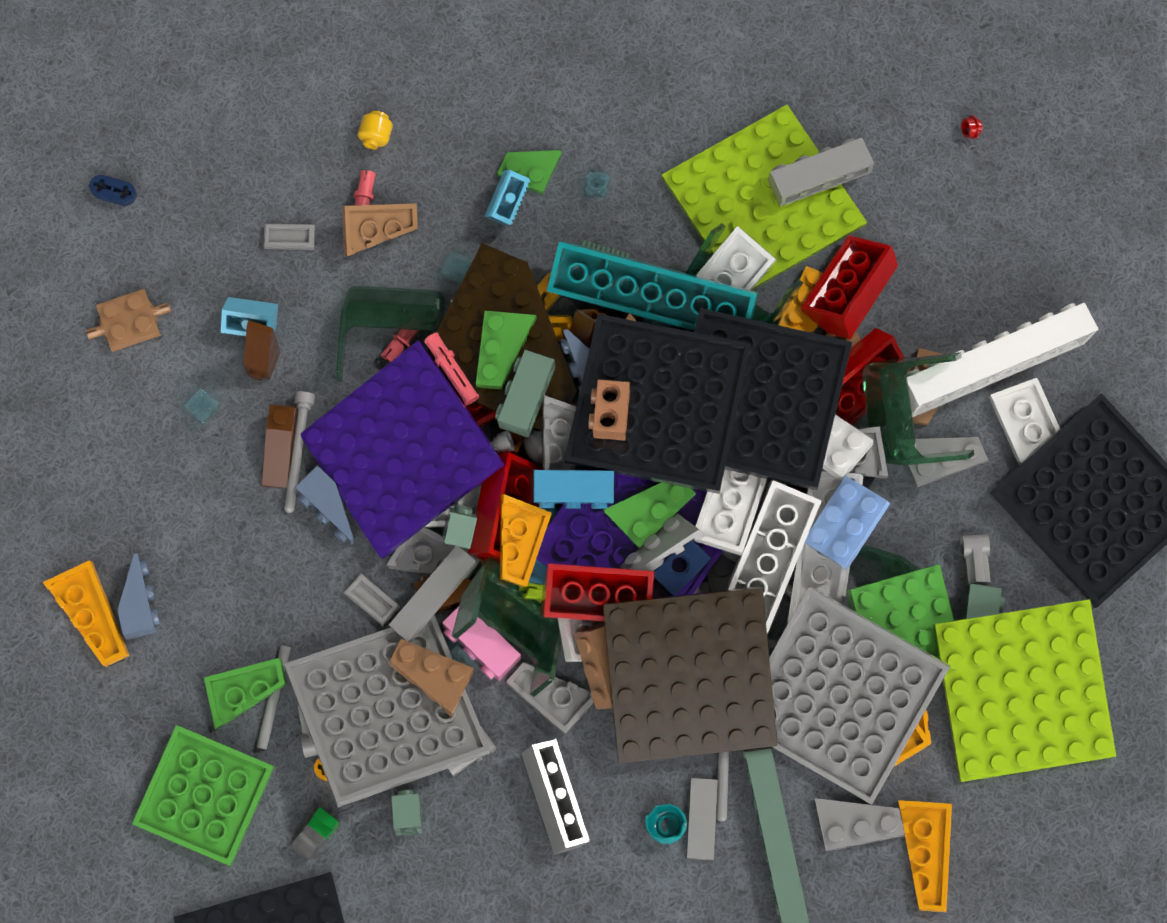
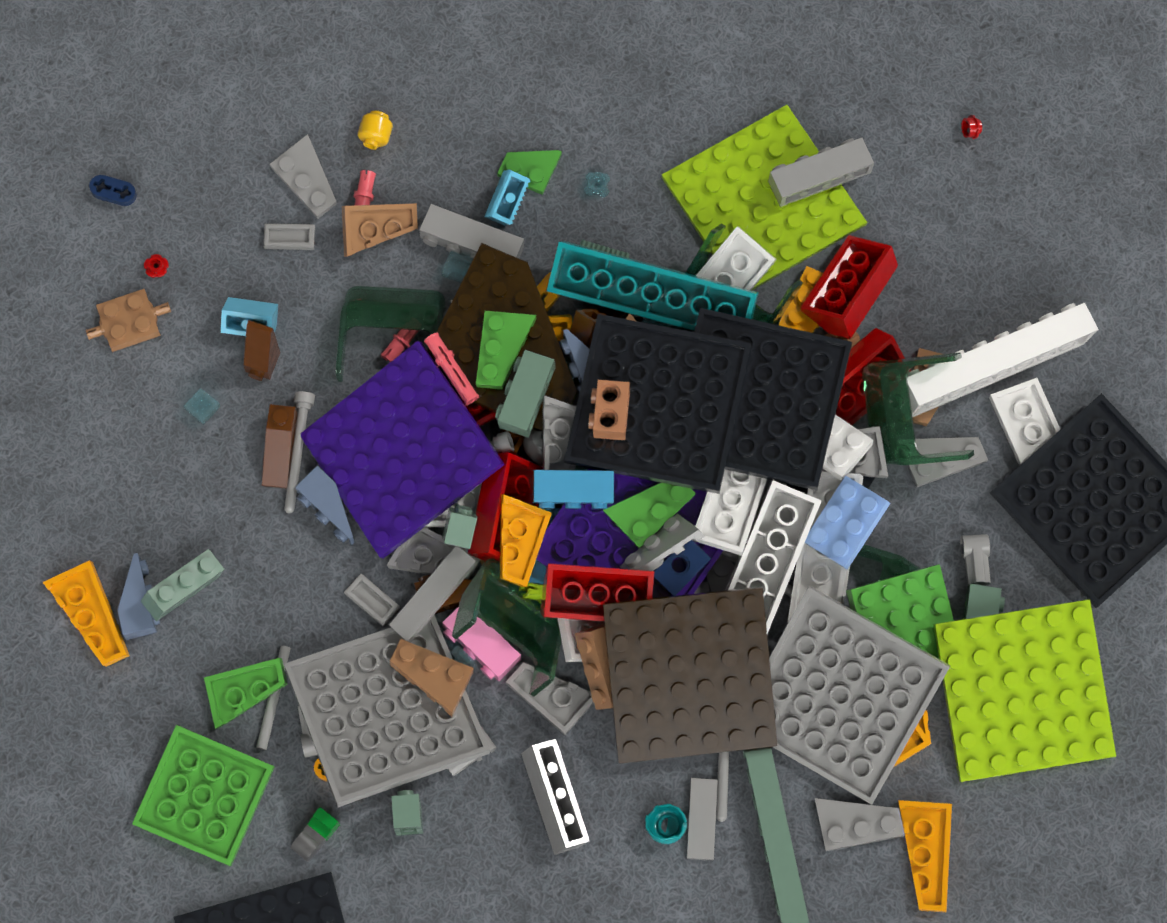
(162, 267): none -> red plate
(182, 585): none -> sand green brick
(305, 177): none -> light grey wing
(465, 234): none -> light grey brick

